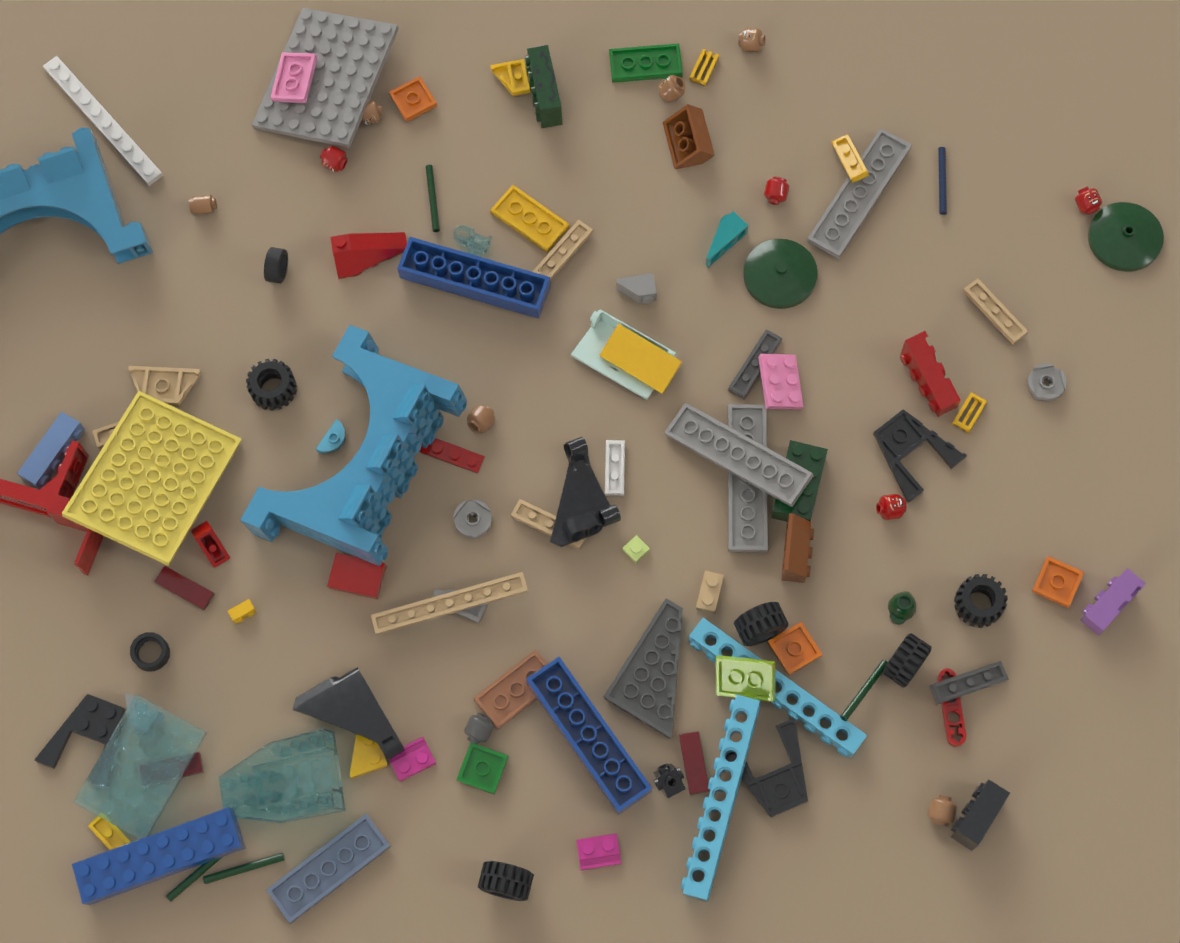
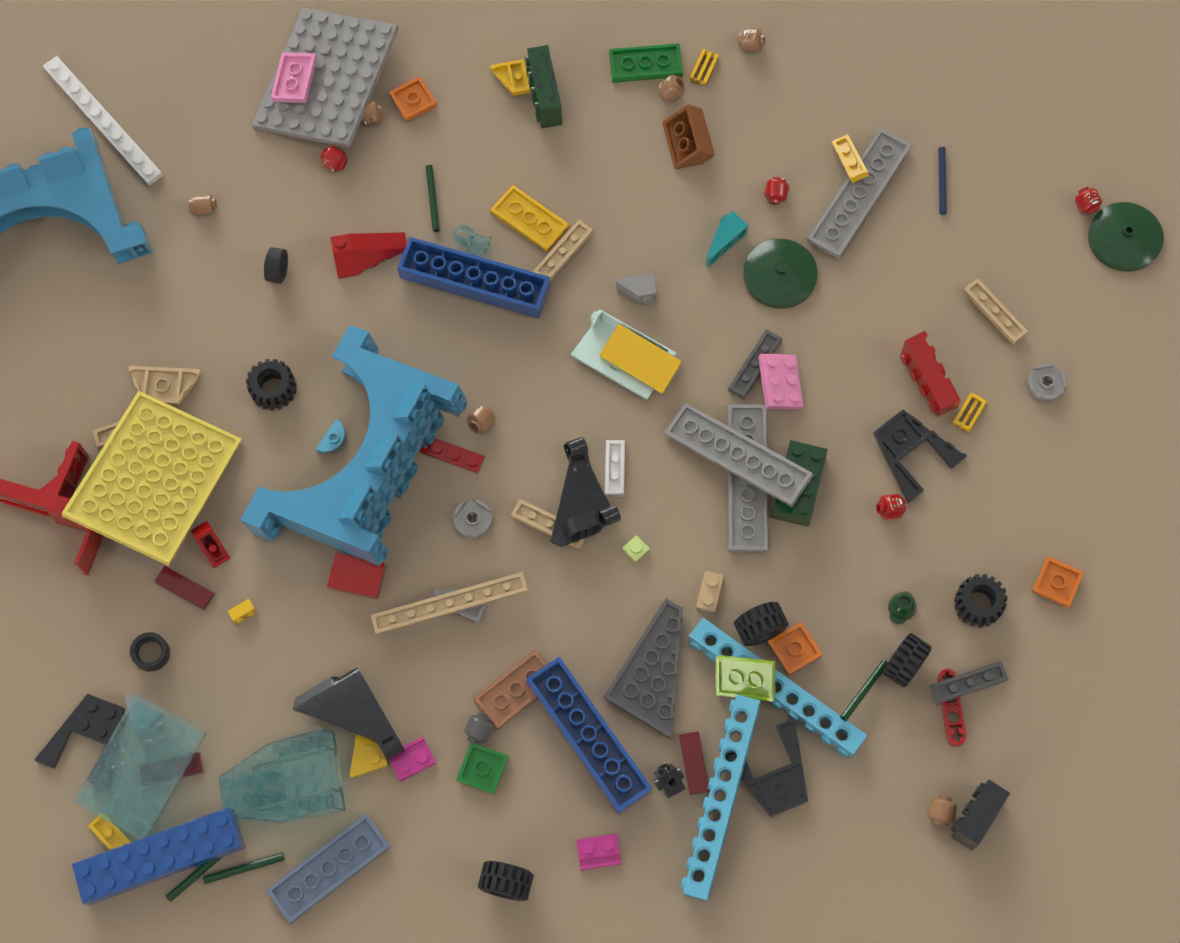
(50, 451): medium blue brick -> none
(797, 549): dark orange slope -> none
(1112, 602): medium lavender wedge -> none

